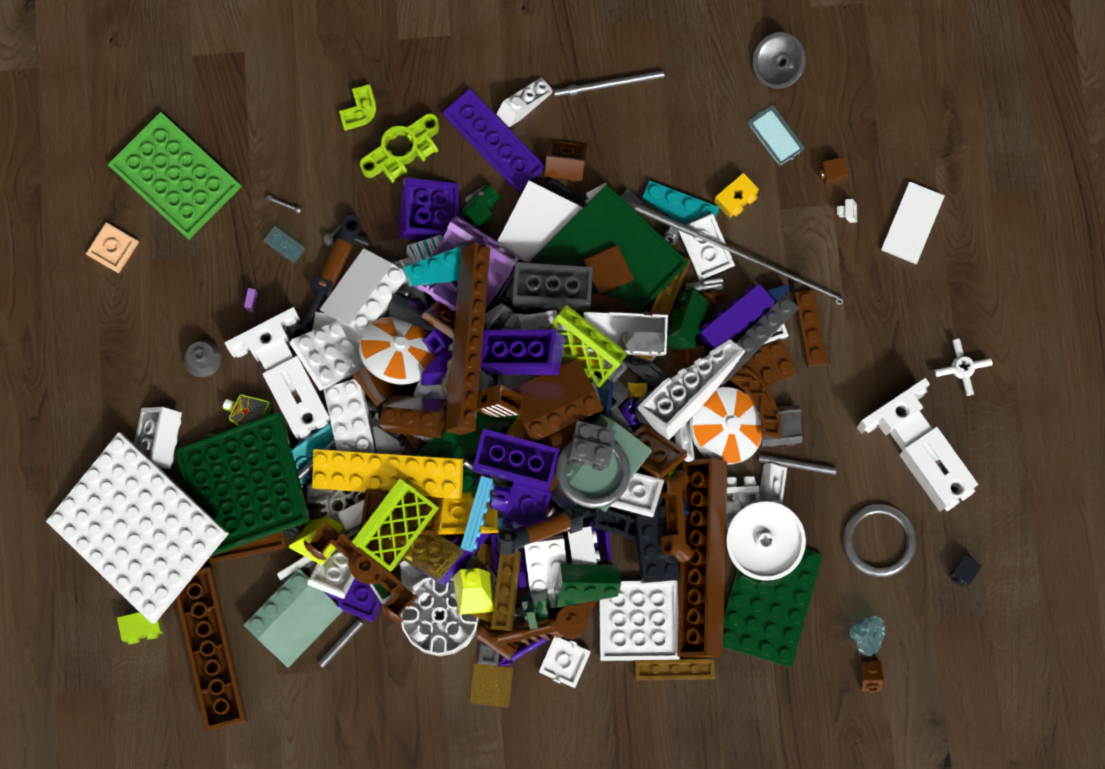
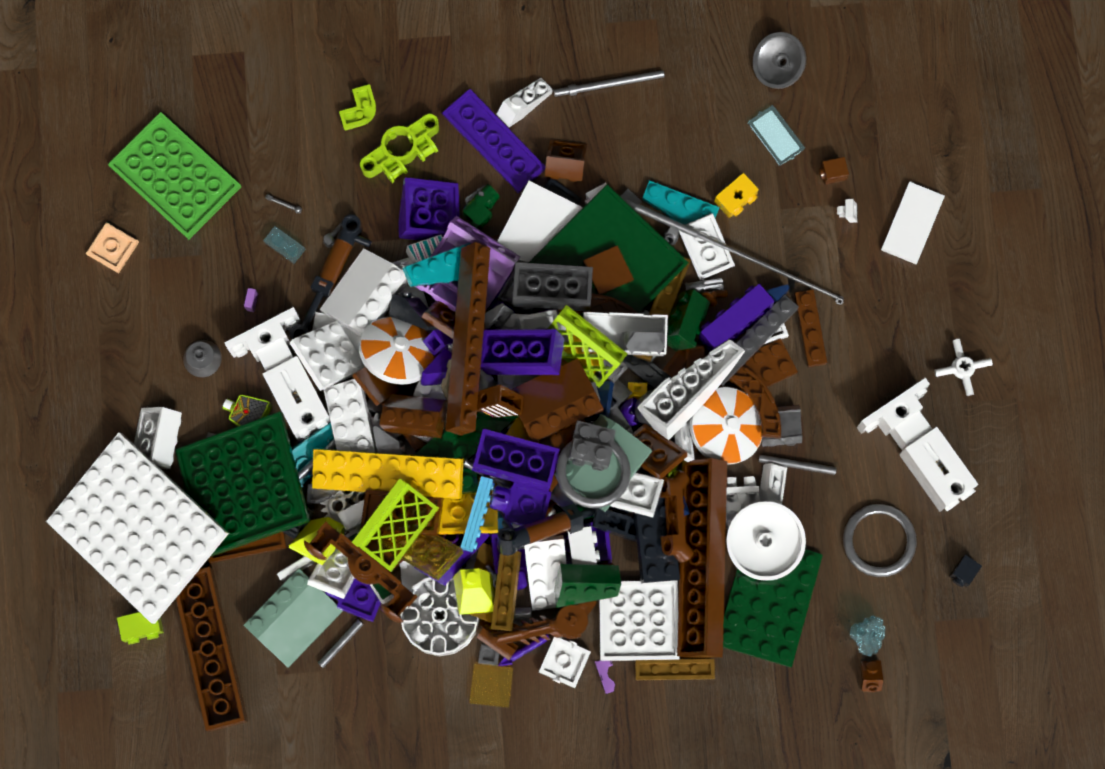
(536, 606): dark green brick -> none
(602, 667): none -> medium lavender piece

